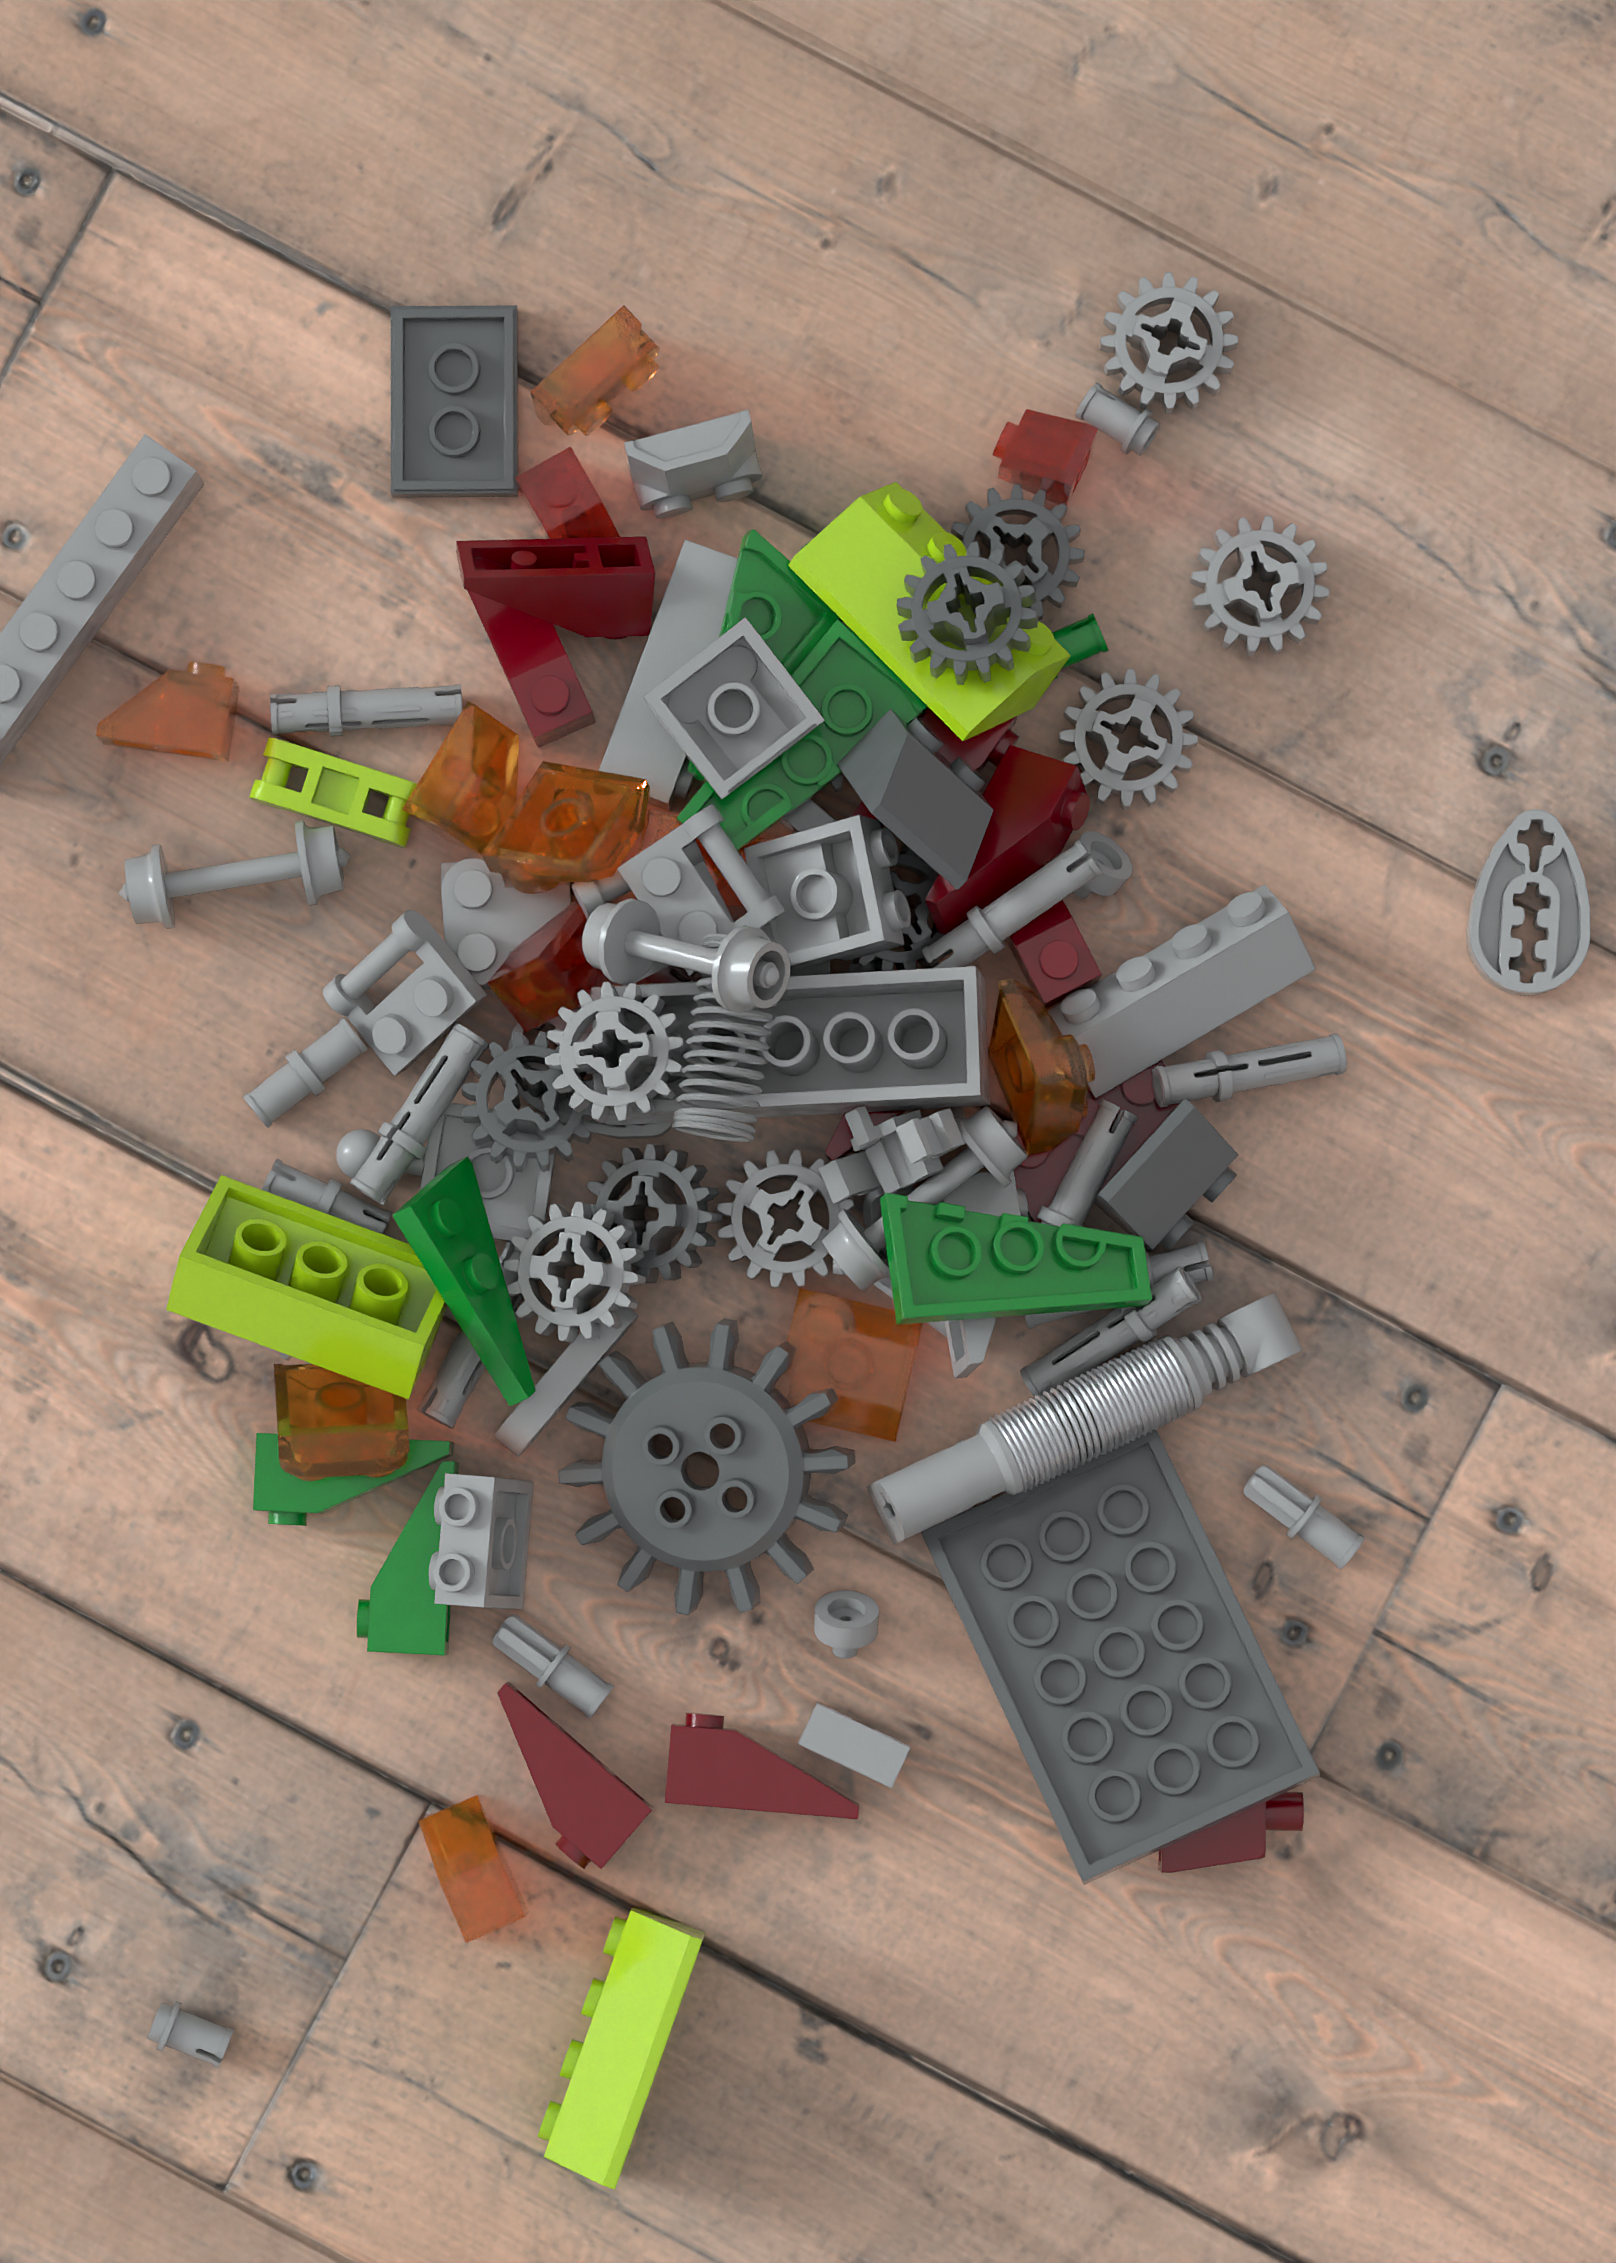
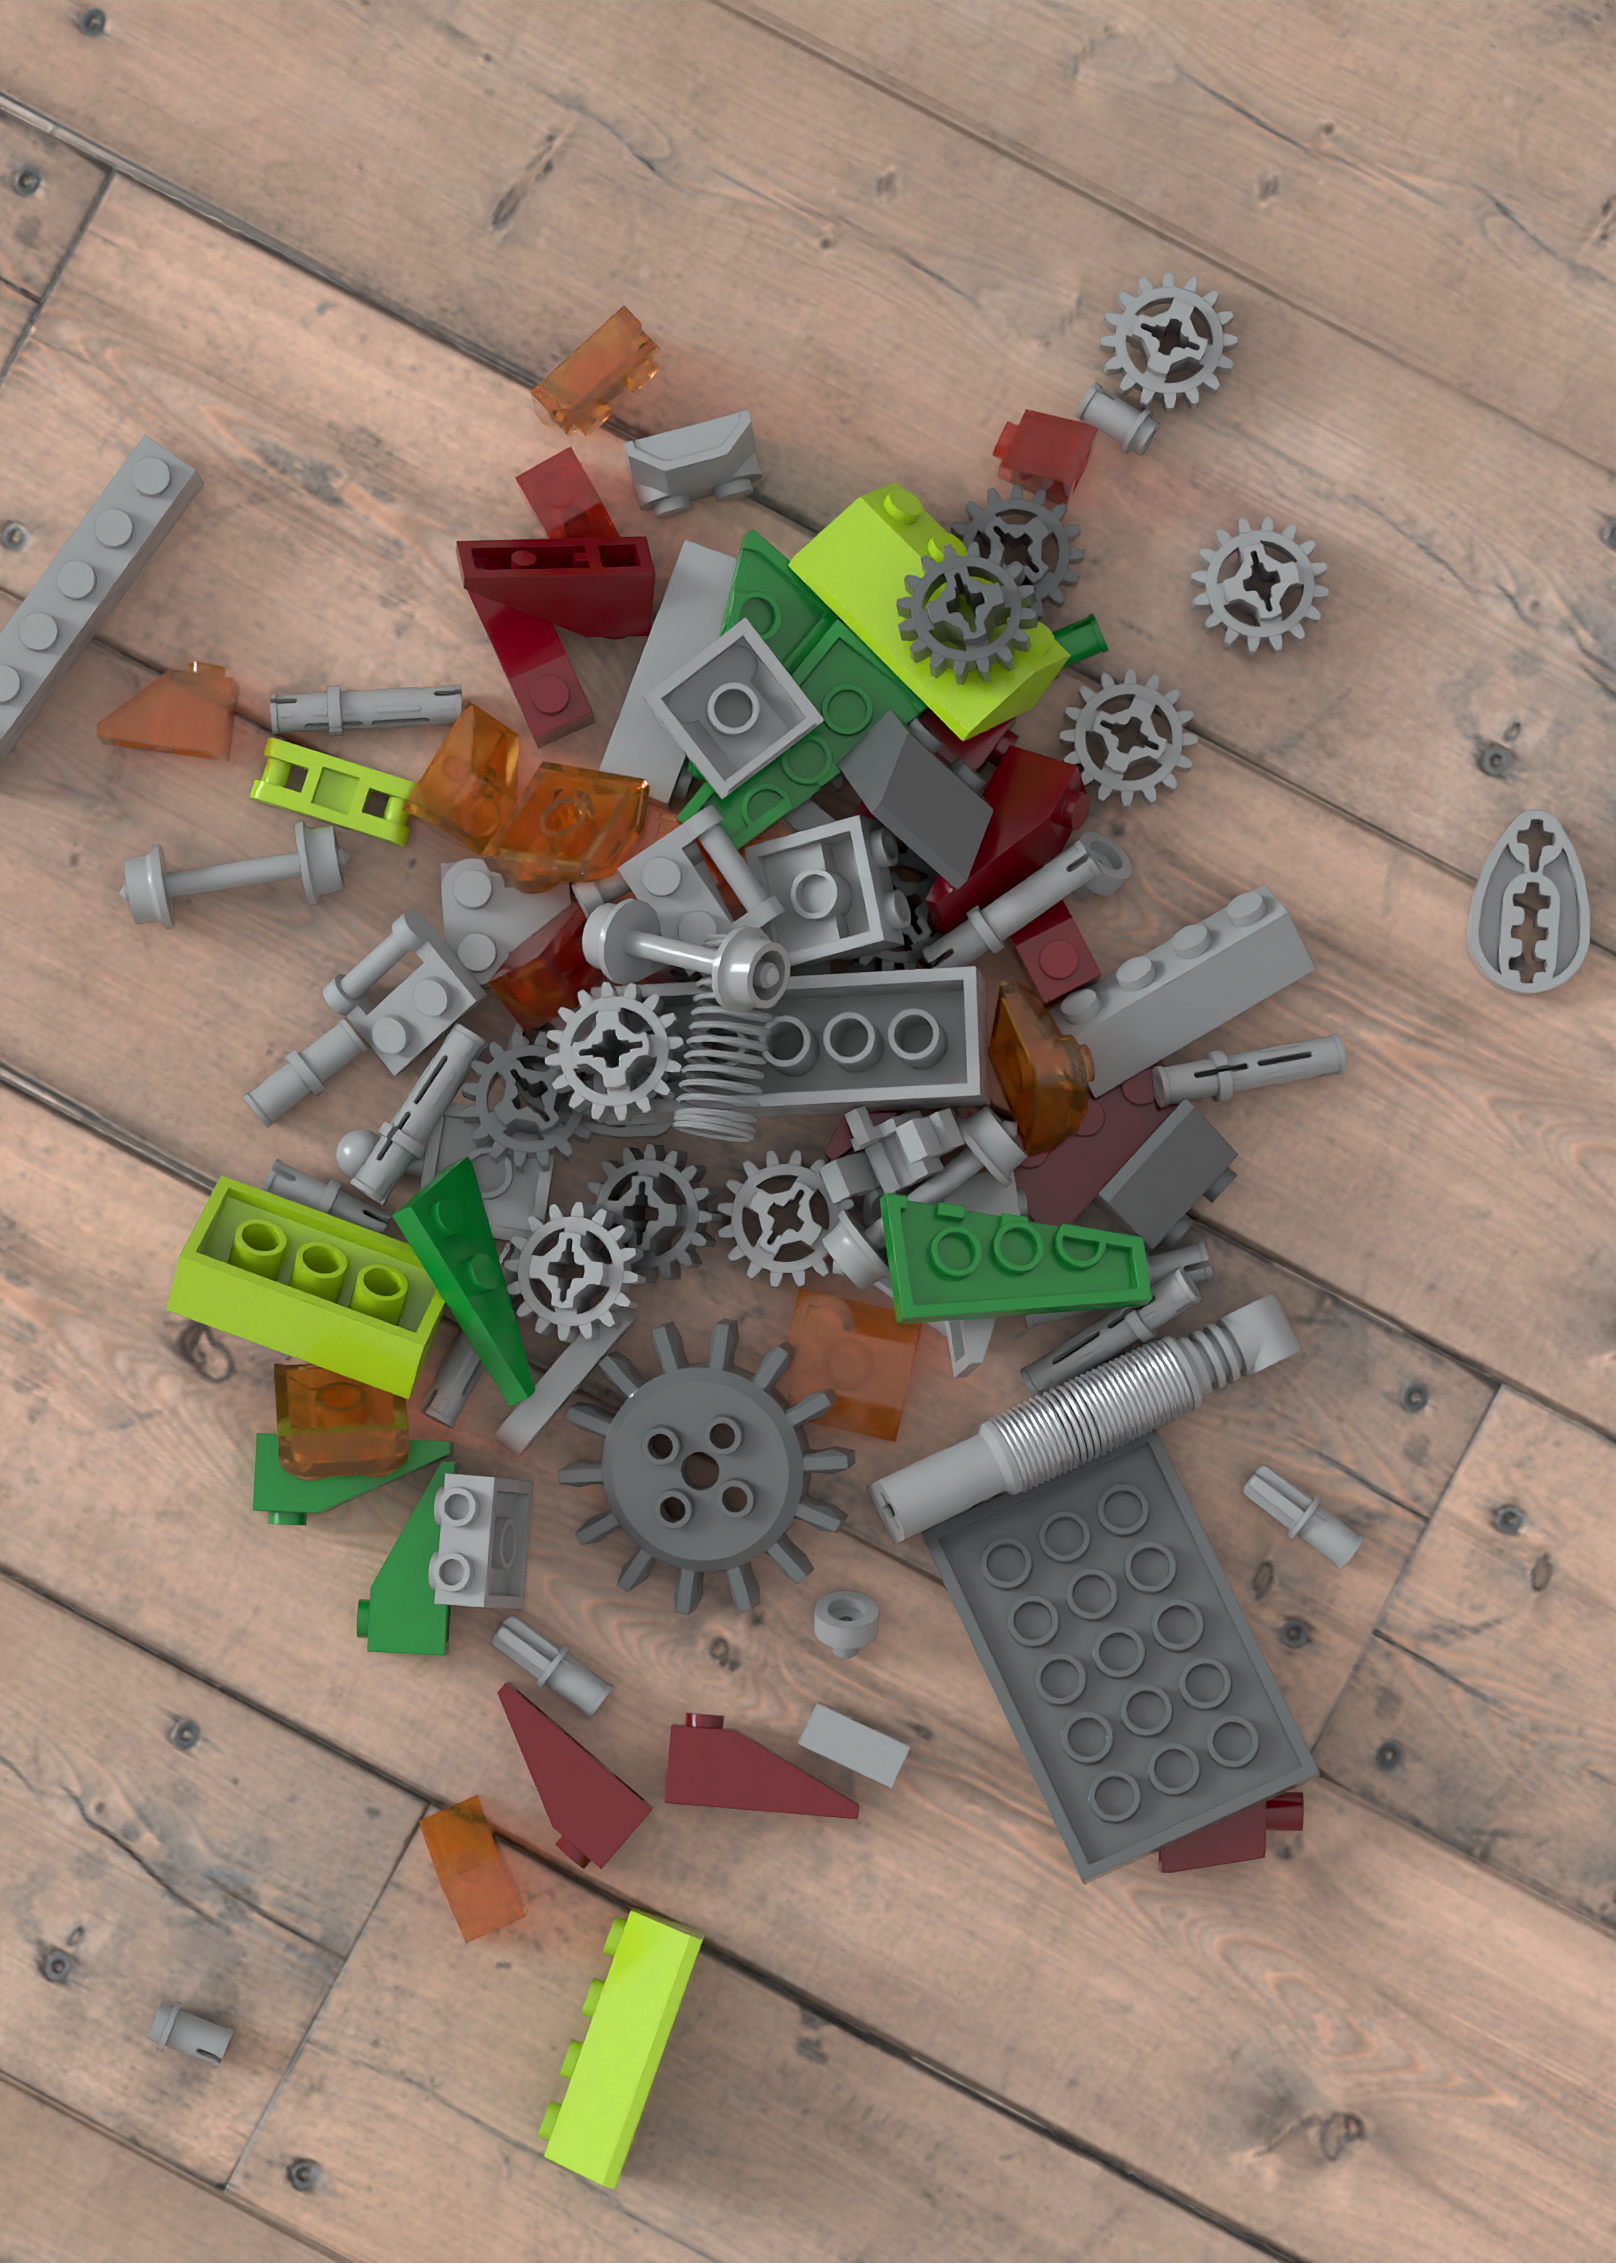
(454, 401): dark grey tile -> none
(1089, 1166): light grey pin -> none

